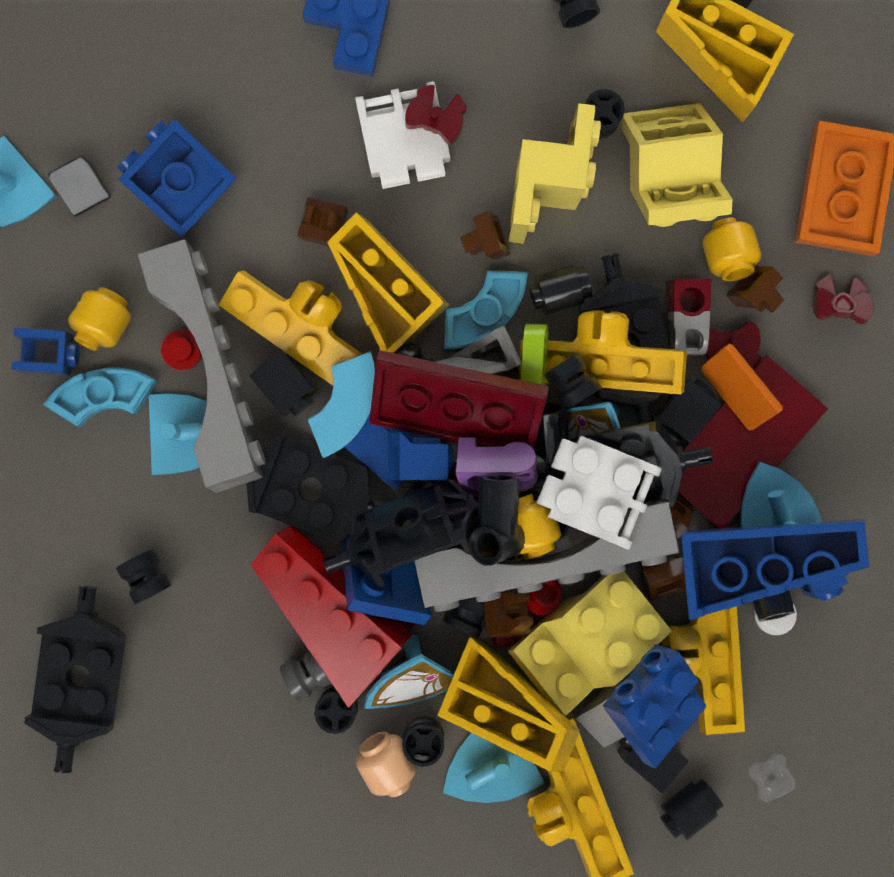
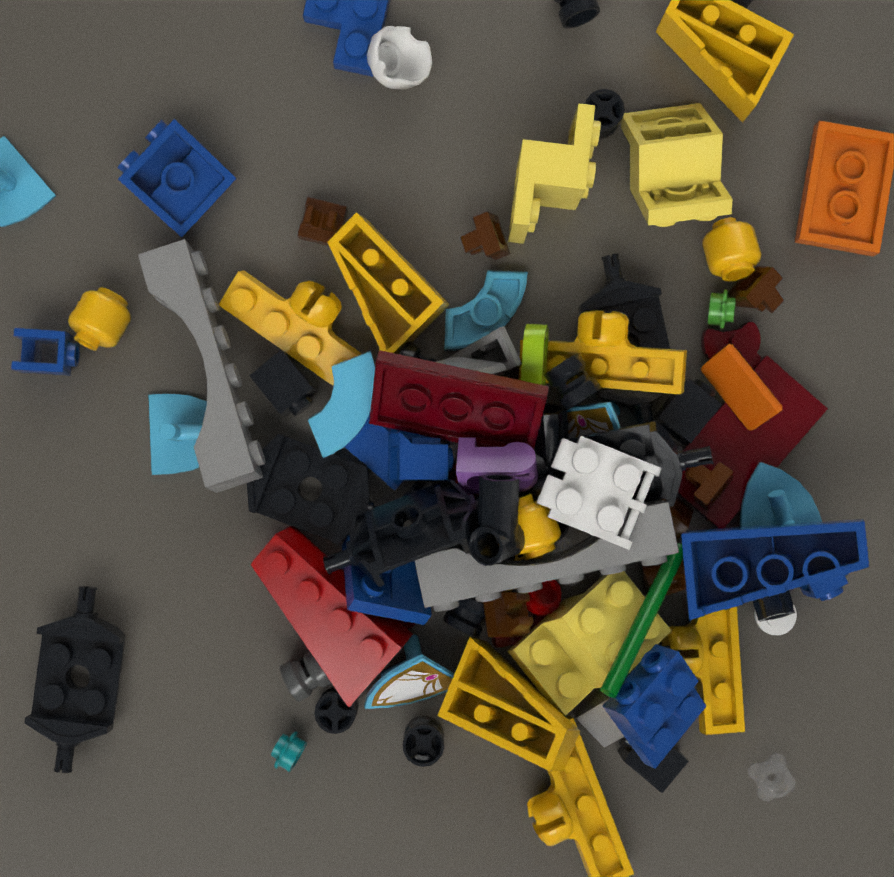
(79, 185): slope -> none
(98, 391): medium azure tile -> none
(139, 567): black wheel -> none
(180, 350): red plate -> none
(288, 751): none -> teal plate
(385, 765): light nougat head -> none
(396, 149): white plate -> none
(399, 58): none -> white hair
(433, 119): dark red piece -> none
(489, 773): medium azure shield -> none
(560, 289): black brick -> none
(641, 624): none -> green bar
(689, 314): leg -> none
(690, 809): black brick -> none
(709, 483): none -> reddish brown tile
(721, 309): none -> bright green plate
(854, 305): dark red piece -> none

